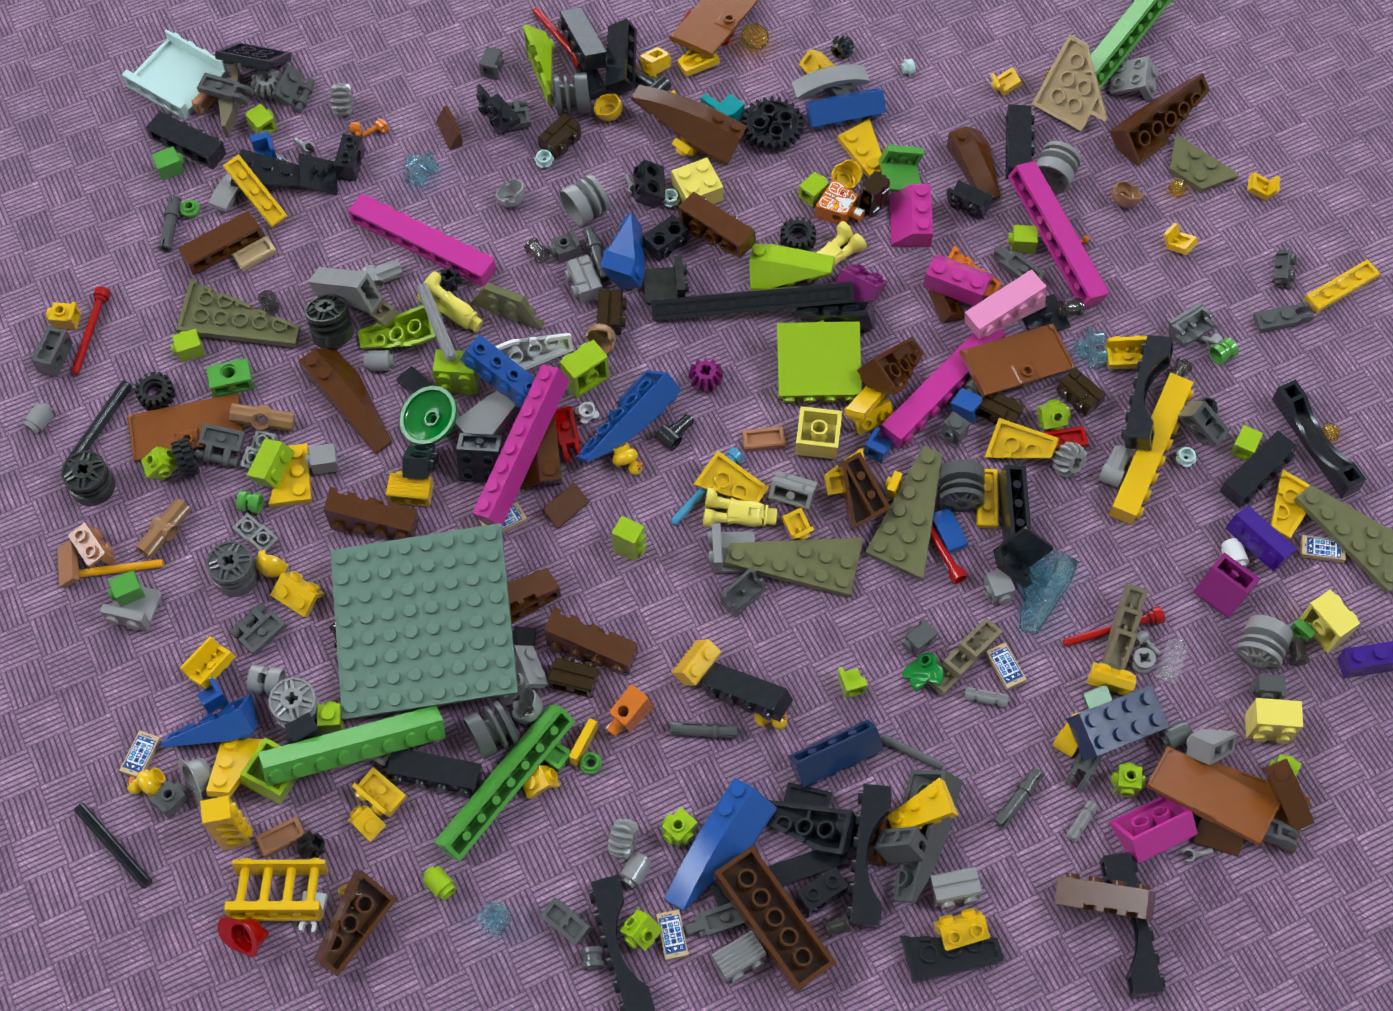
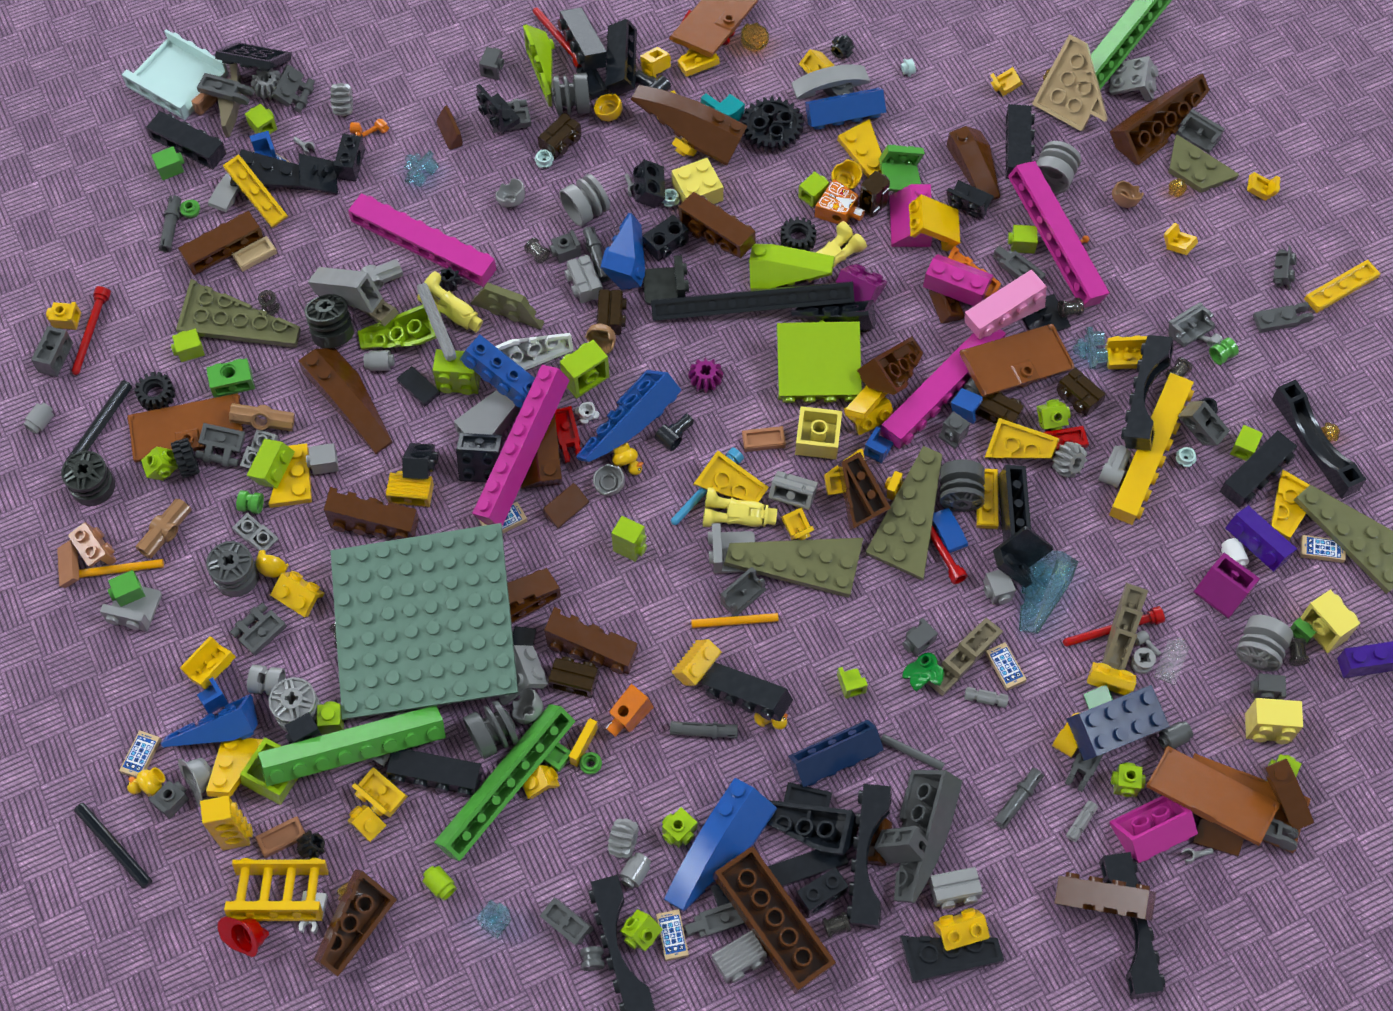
(421, 411): green dish -> none
(609, 480): none -> light grey hair
(734, 620): none -> light orange bar
(925, 807): yellow wing -> none
(935, 220): none -> yellow panel
(1200, 131): none -> dark grey hinge
(1210, 745): light grey slope -> none

